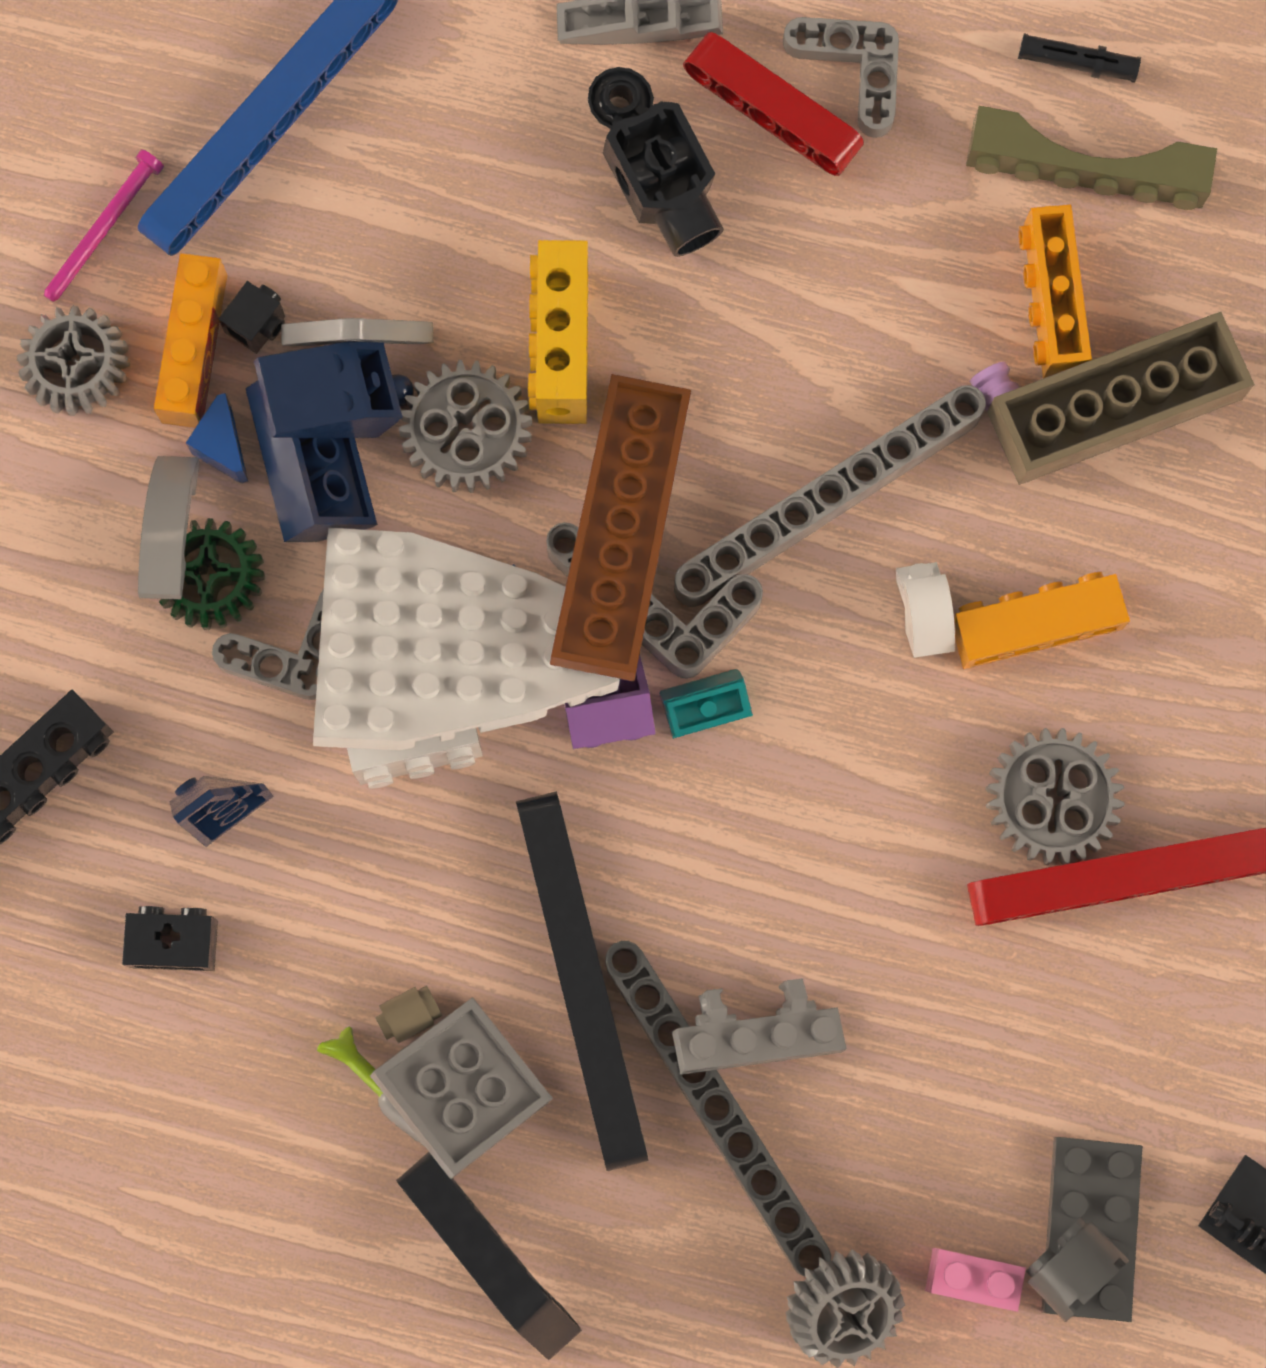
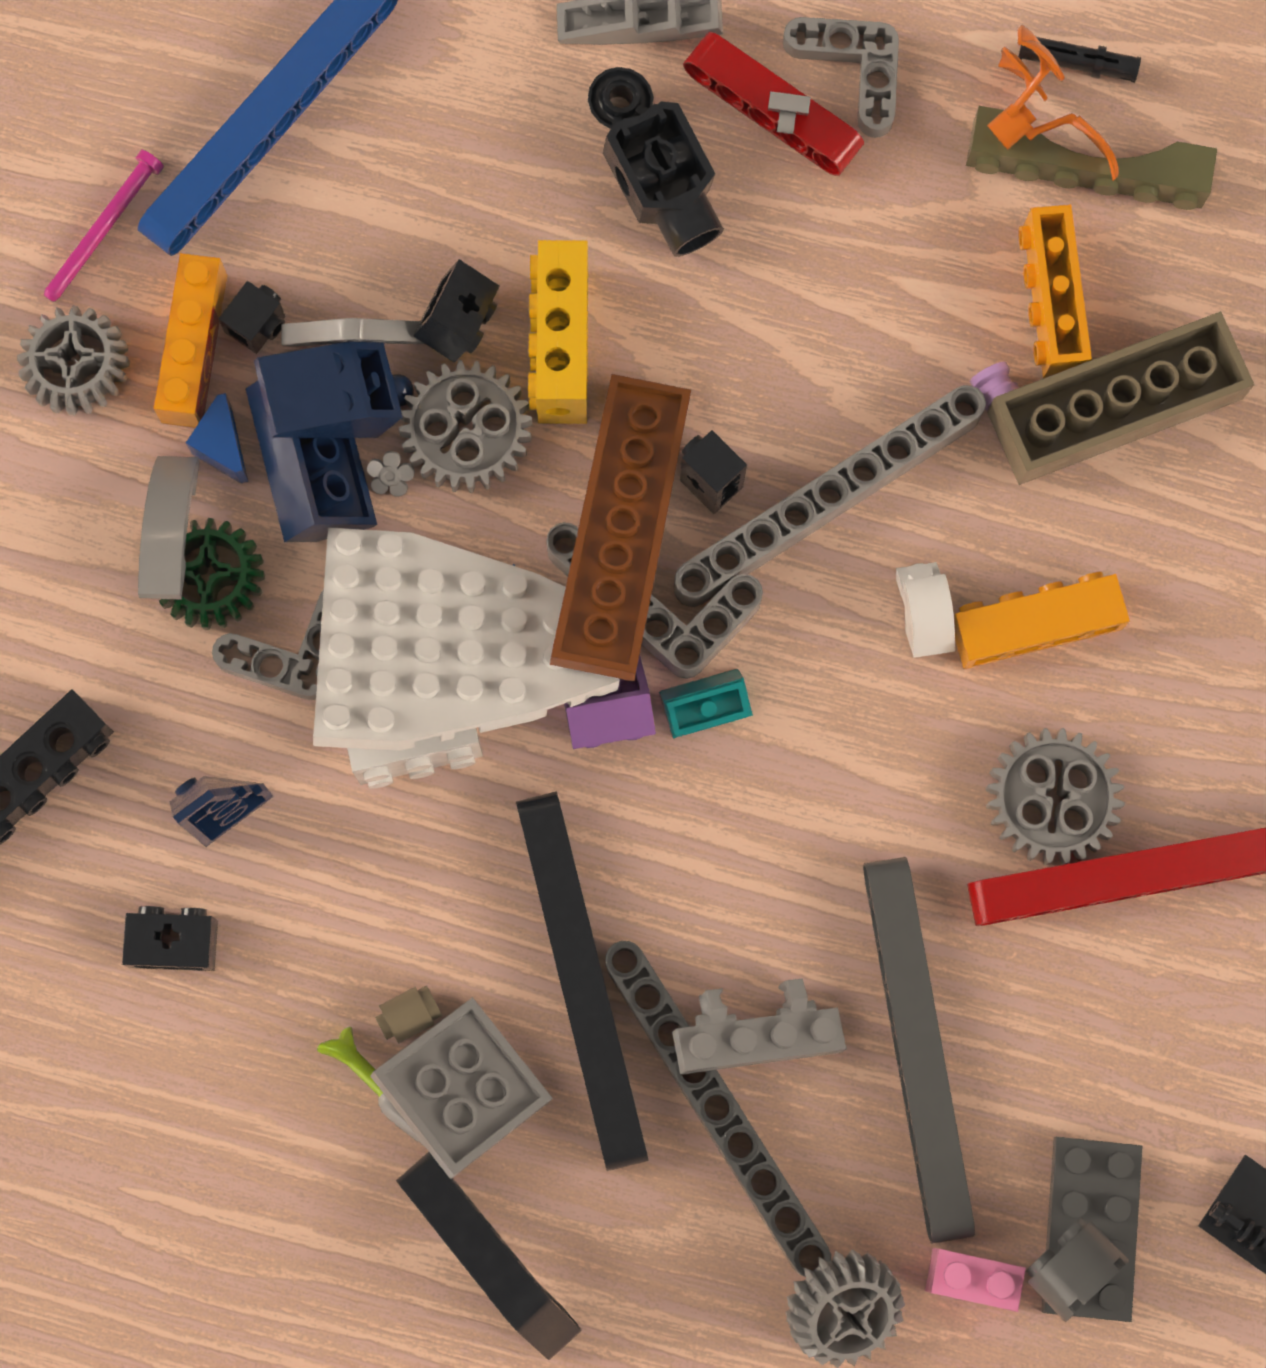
(390, 474): none -> light grey plant
(458, 311): none -> black brick
(712, 470): none -> black brick
(788, 106): none -> light grey tile
(919, 1051): none -> dark grey beam
(1017, 118): none -> orange plant

